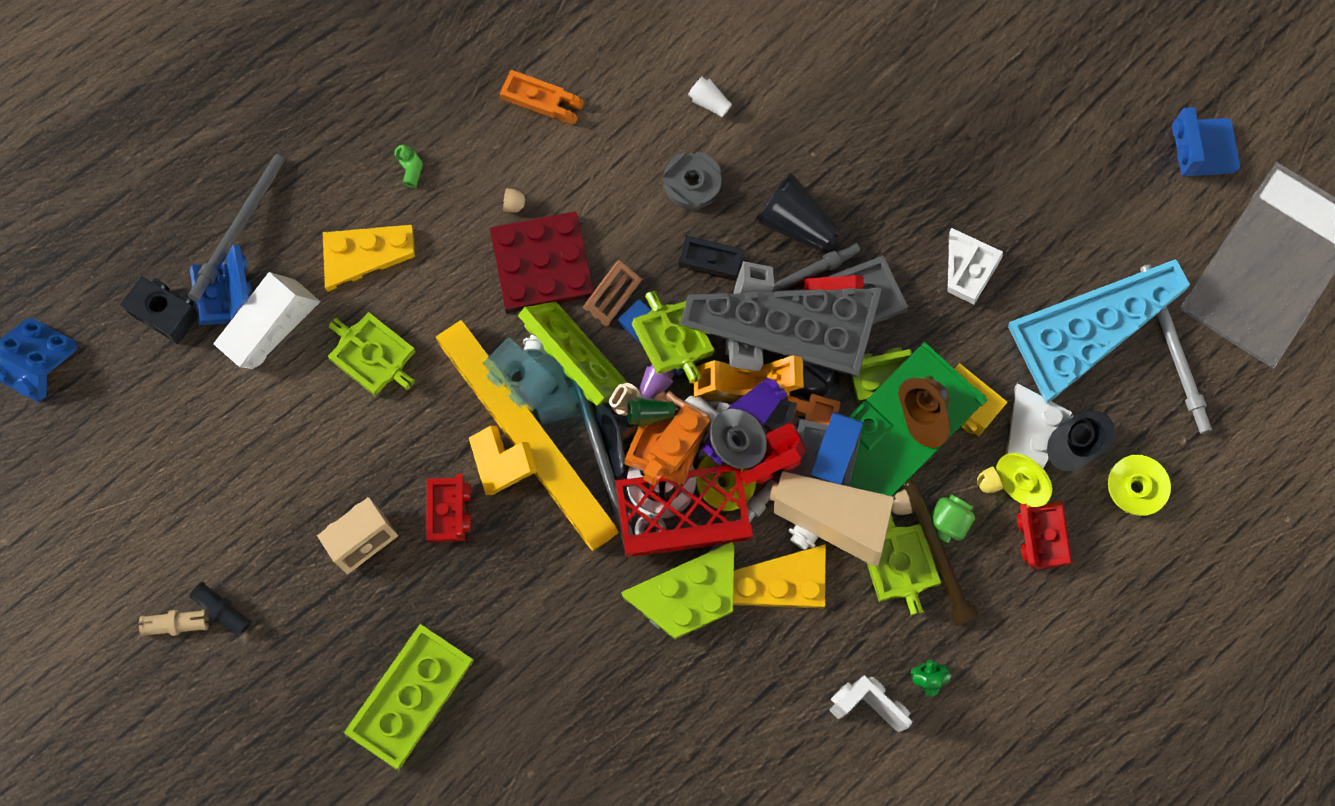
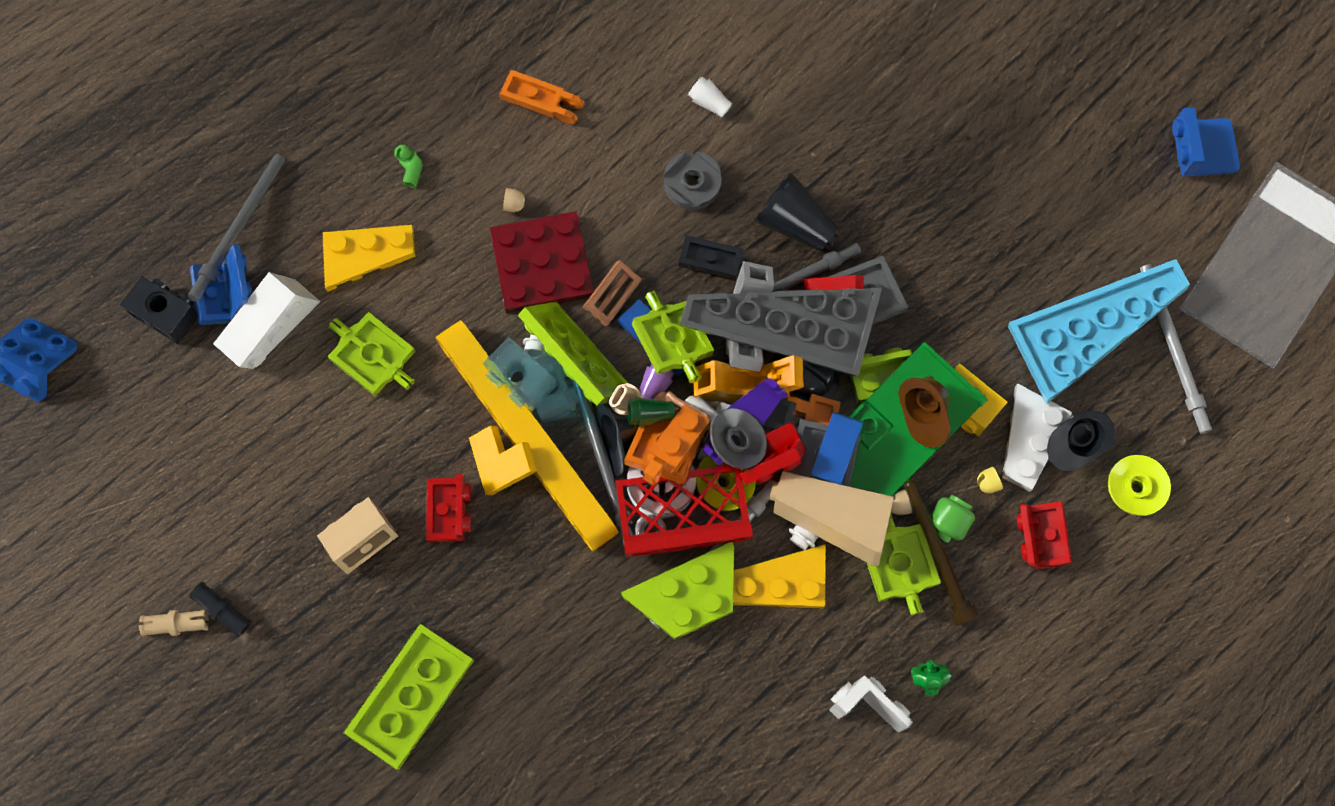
(970, 265): white wing -> none
(1024, 479): neon yellow dish -> none

